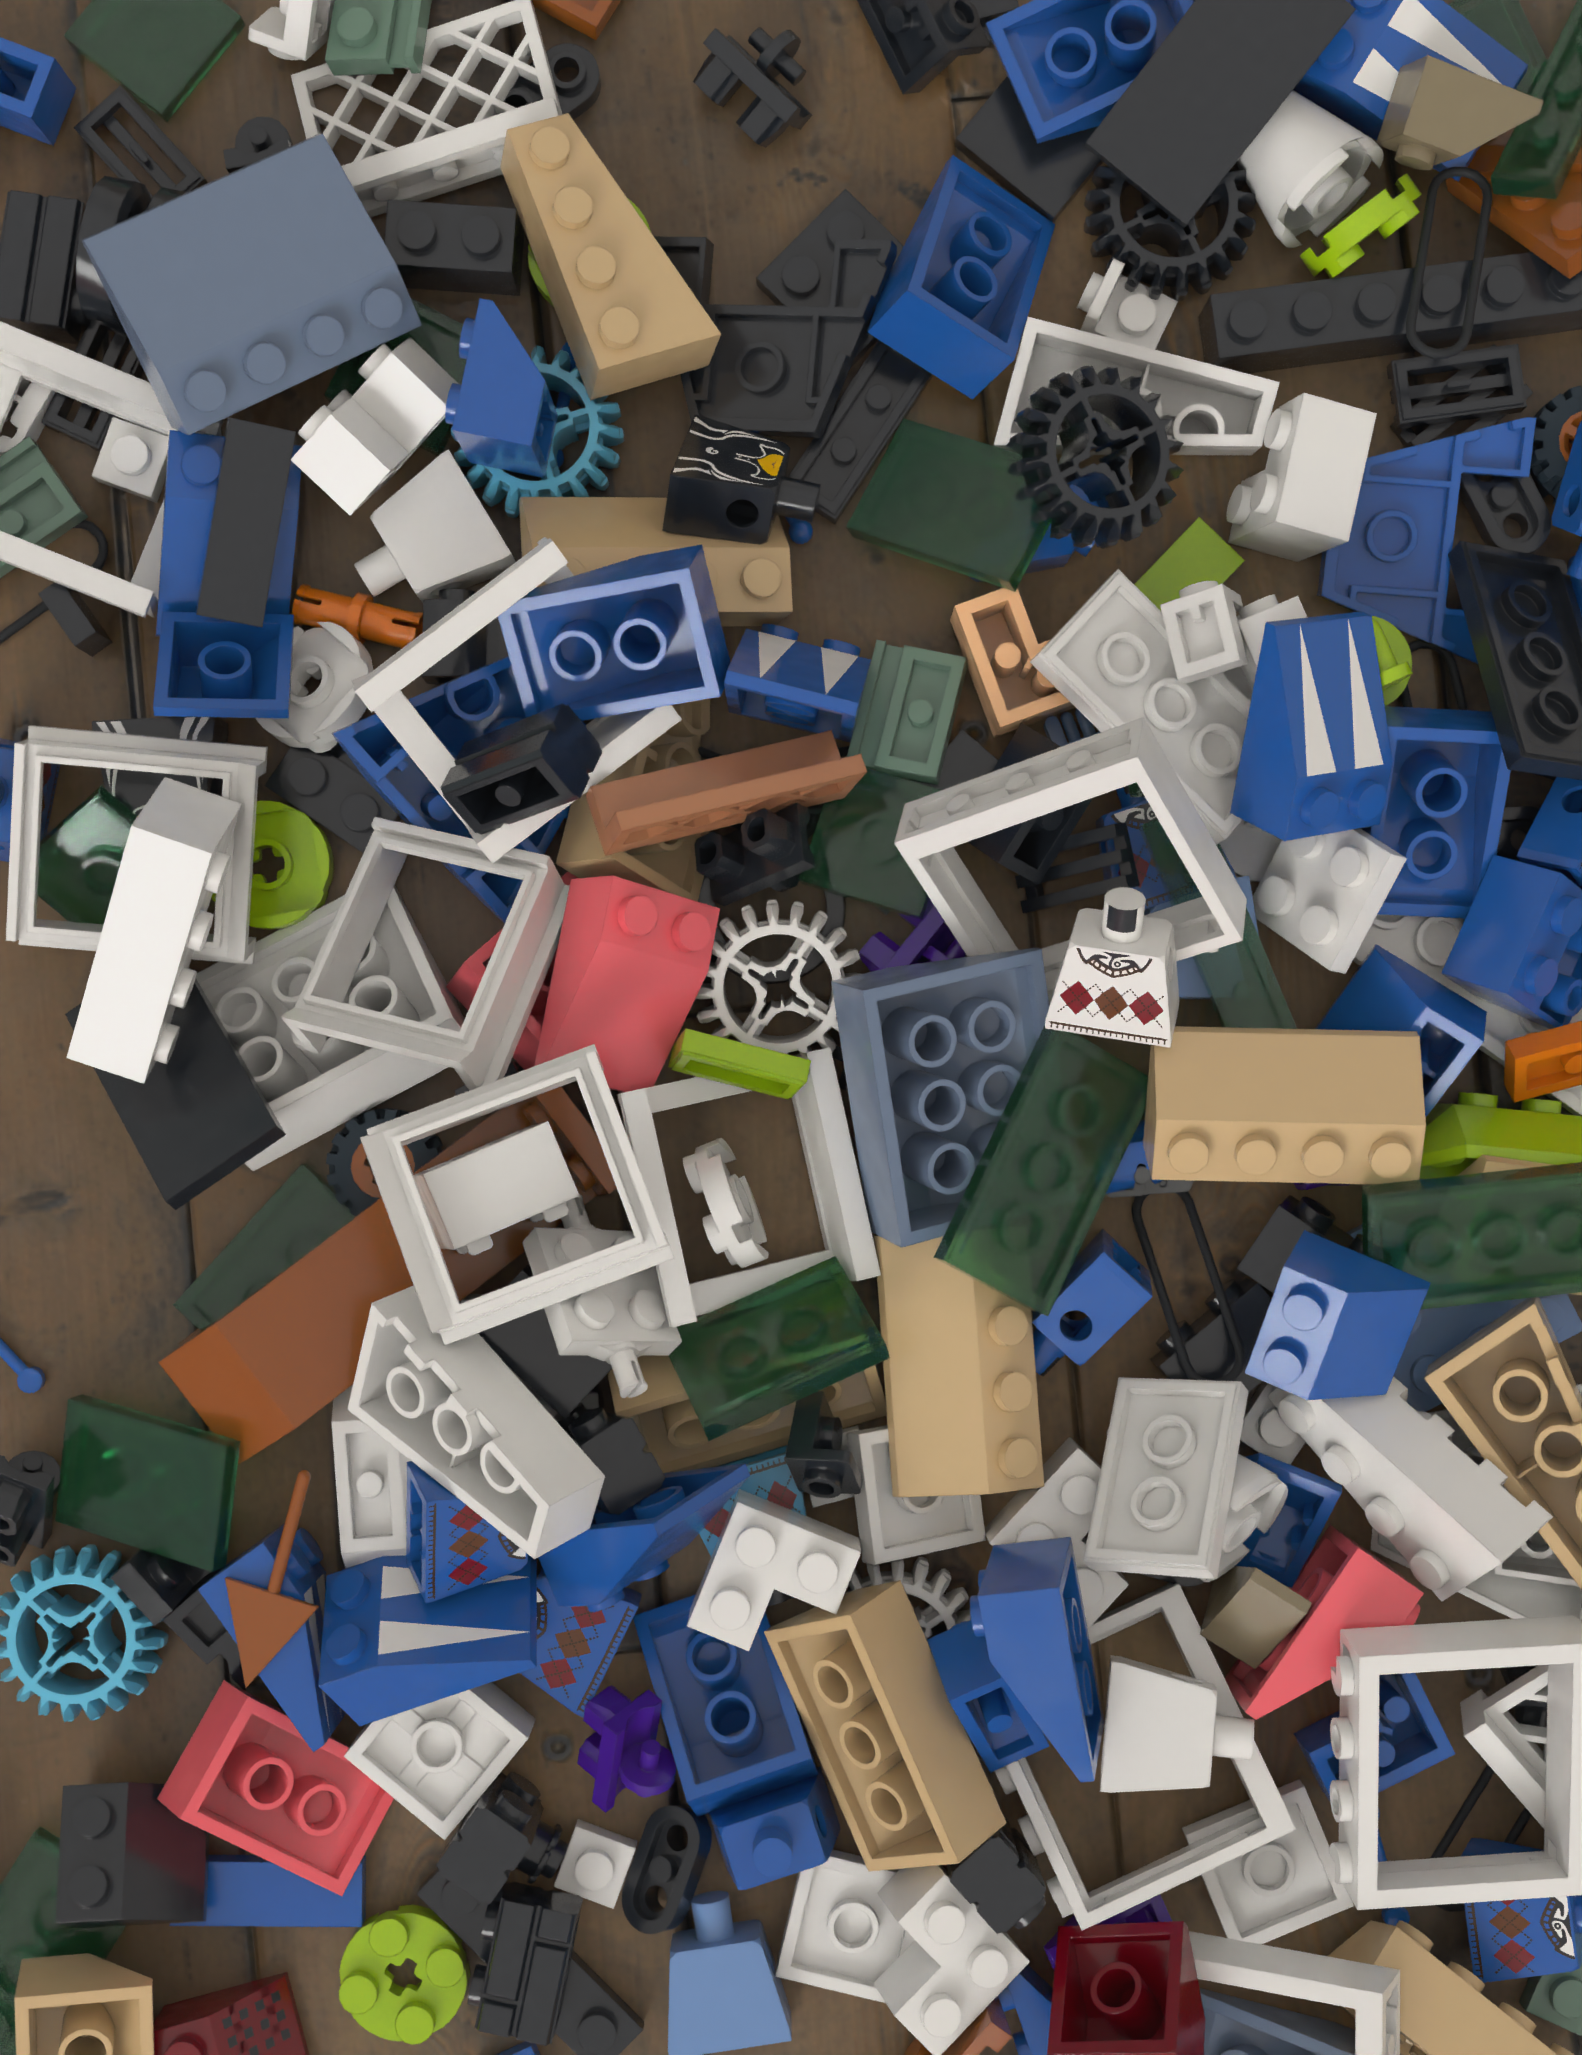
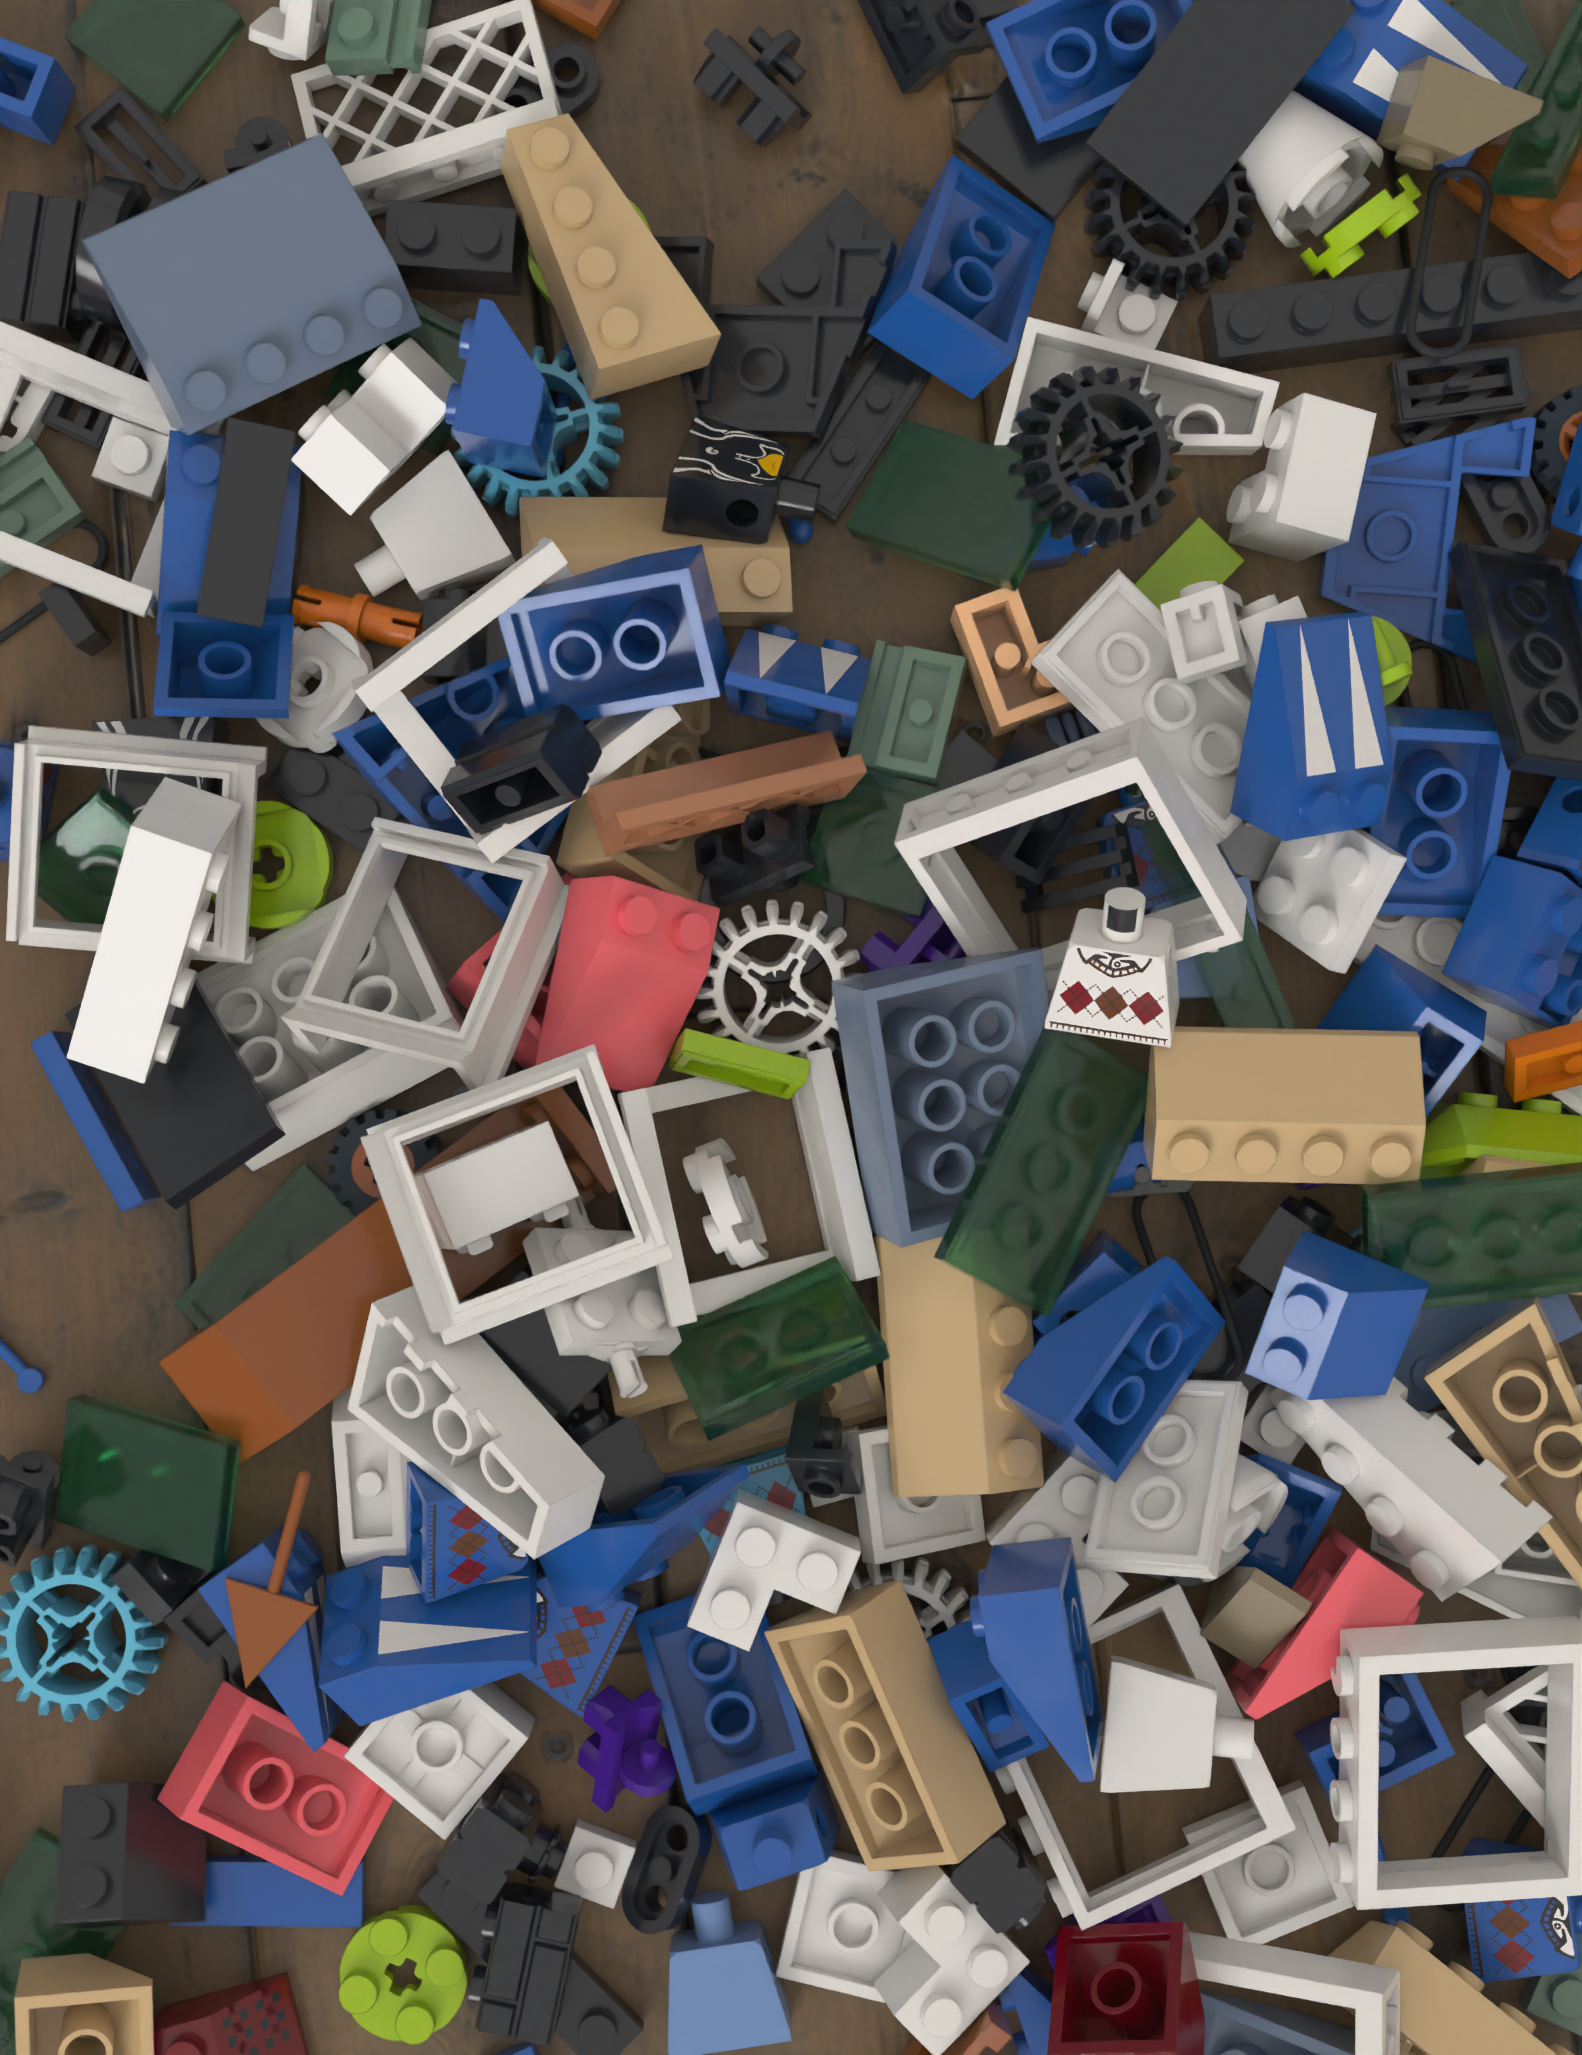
(95, 1122): none -> blue tile
(1116, 1367): none -> blue slope

